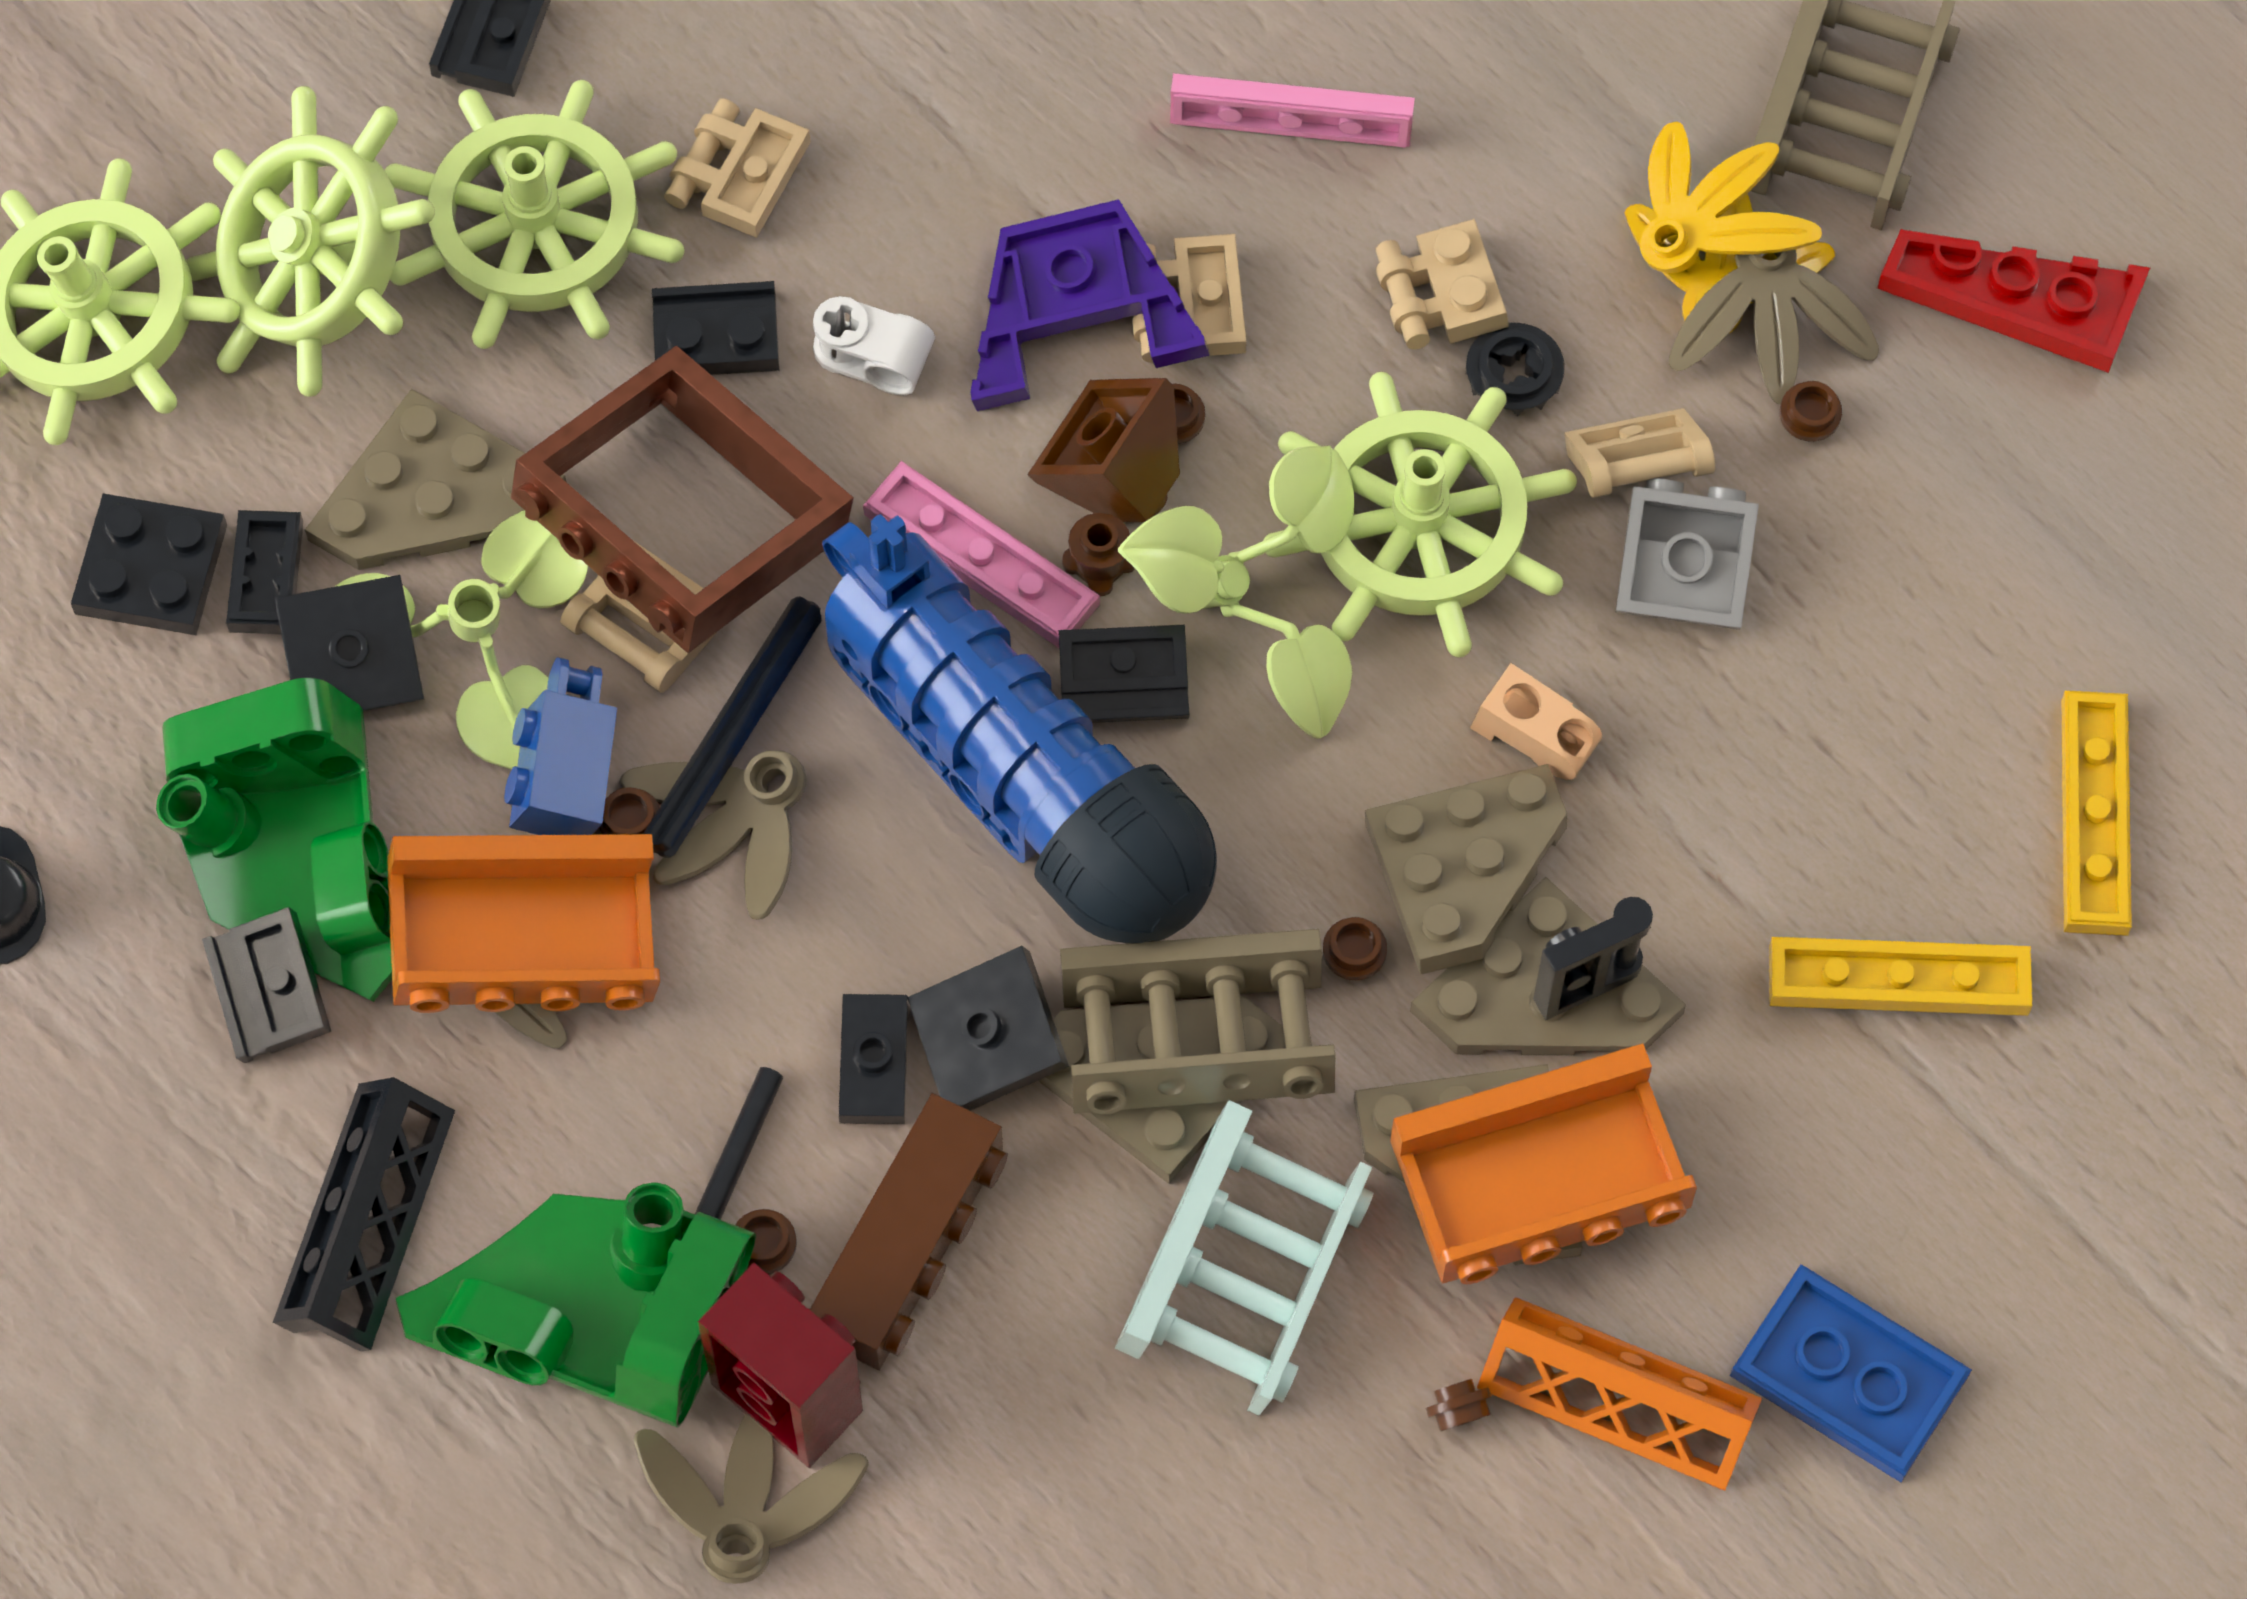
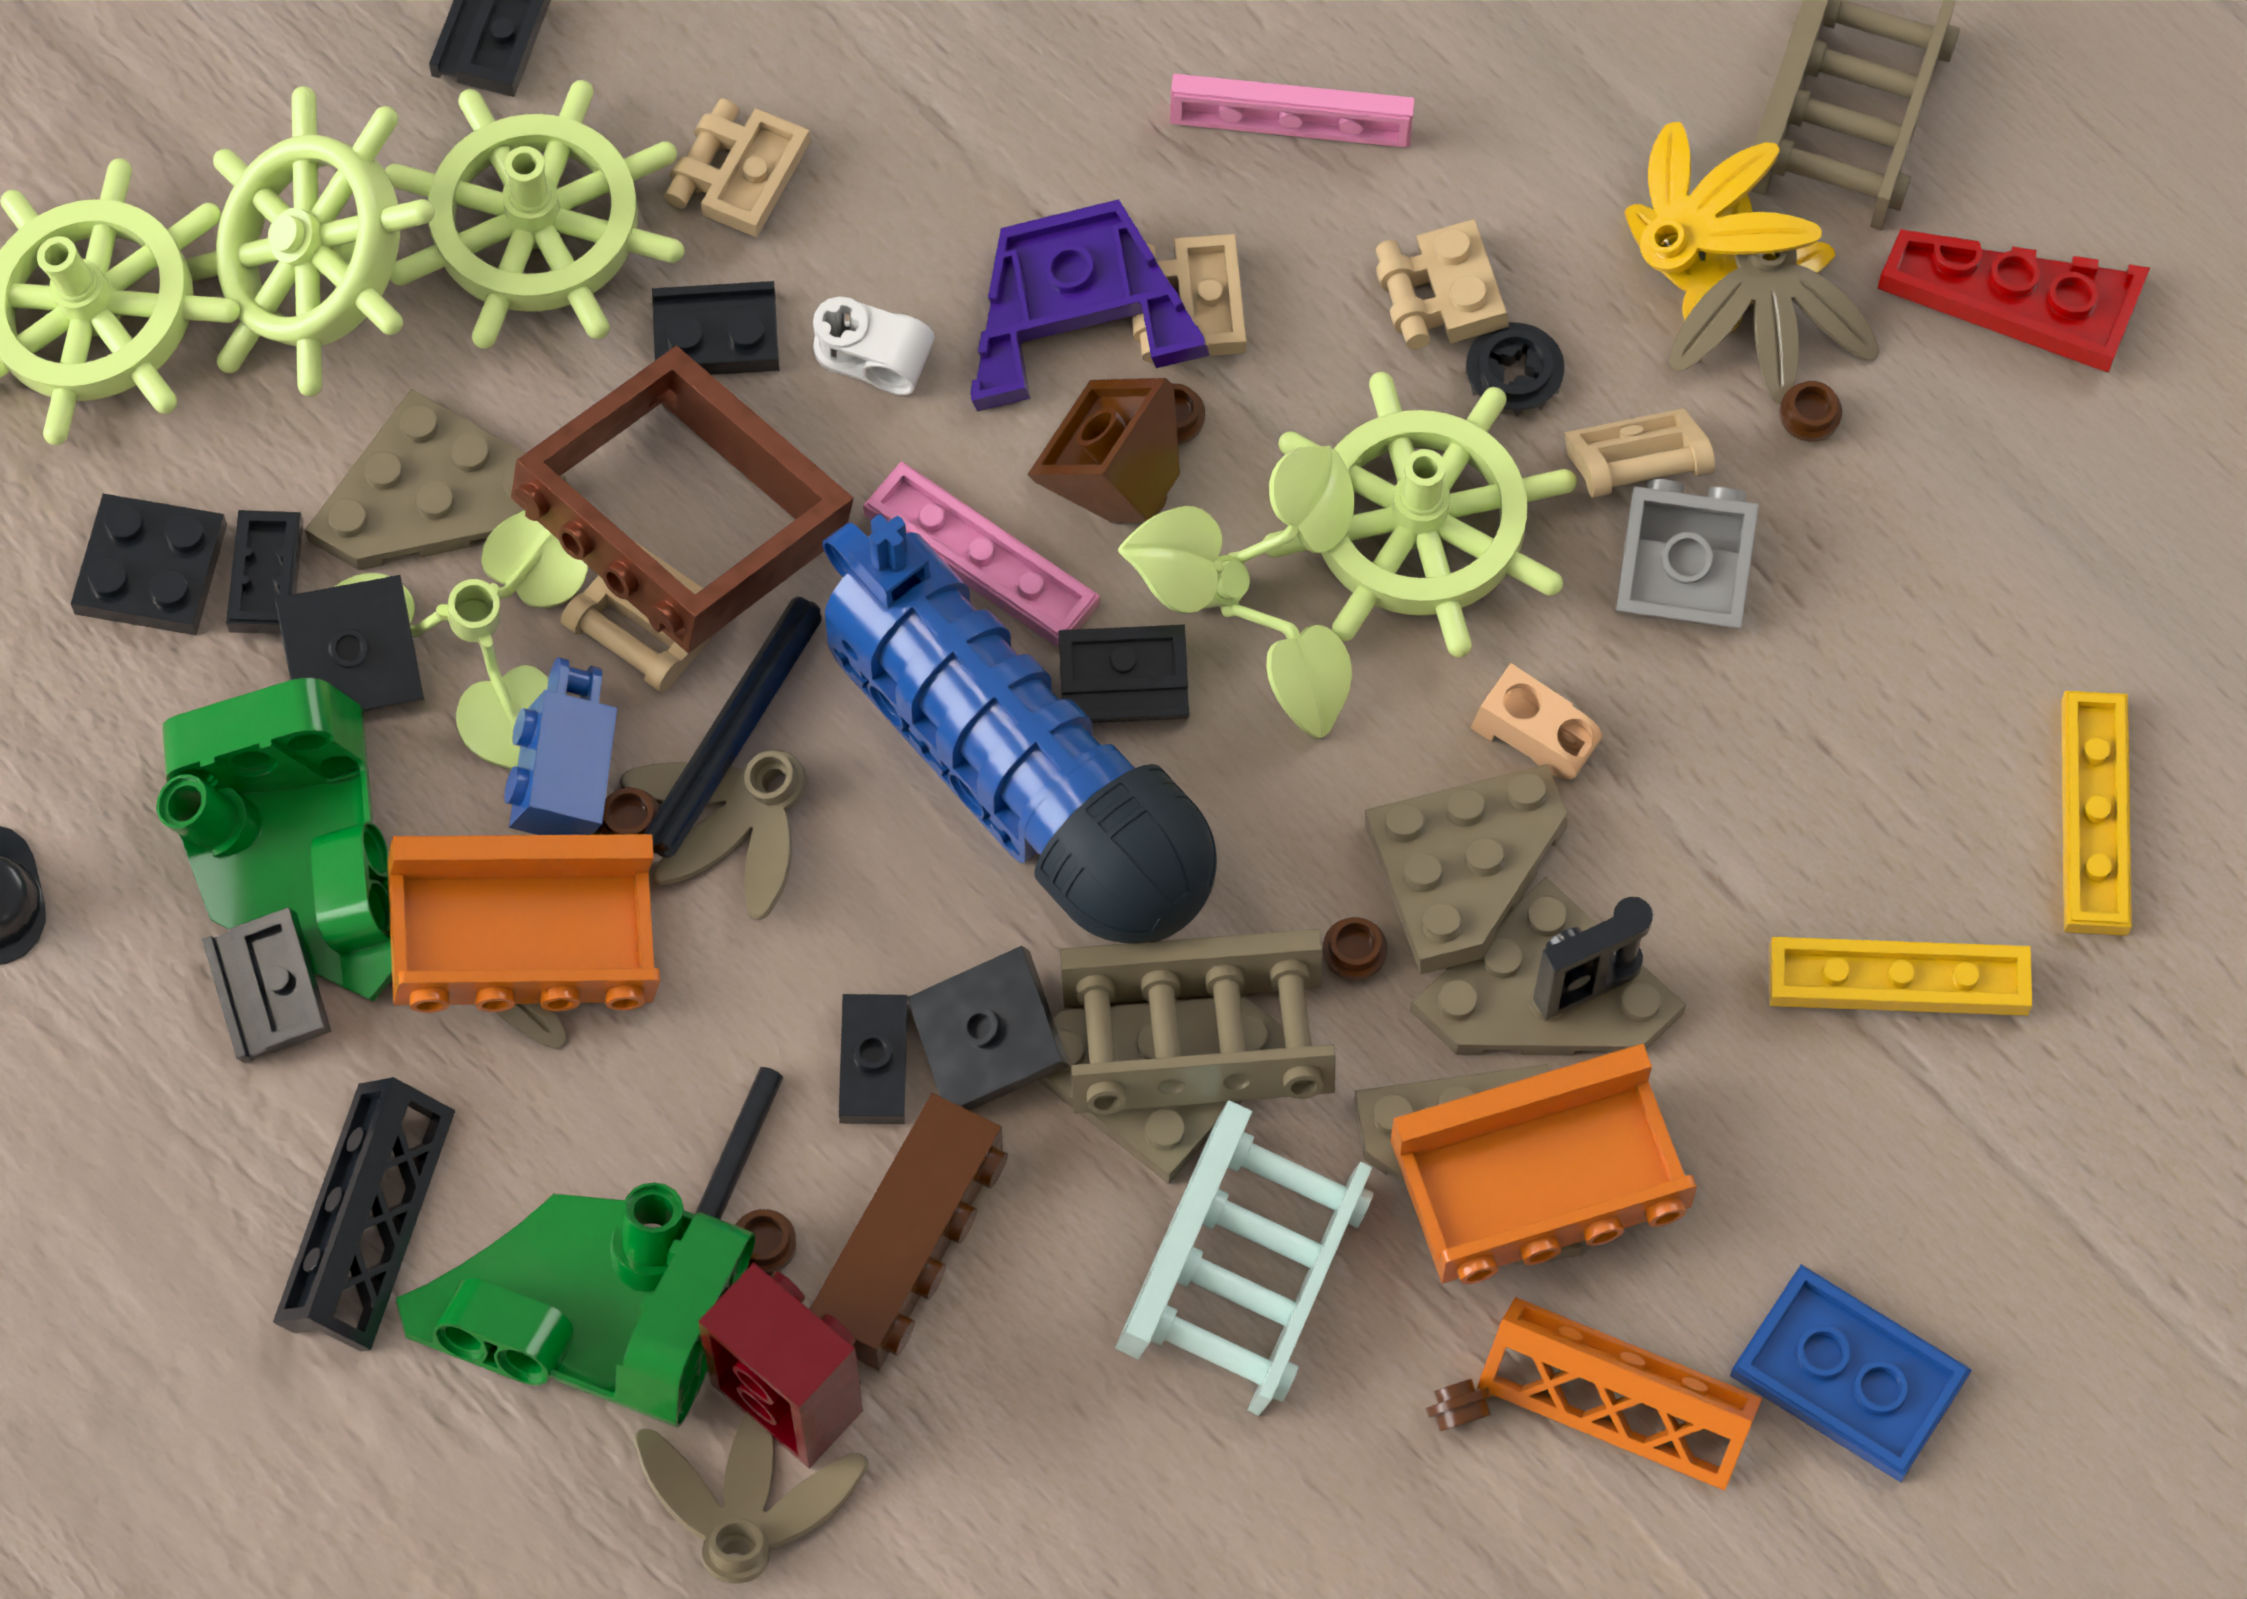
(1095, 552): reddish brown brick -> none

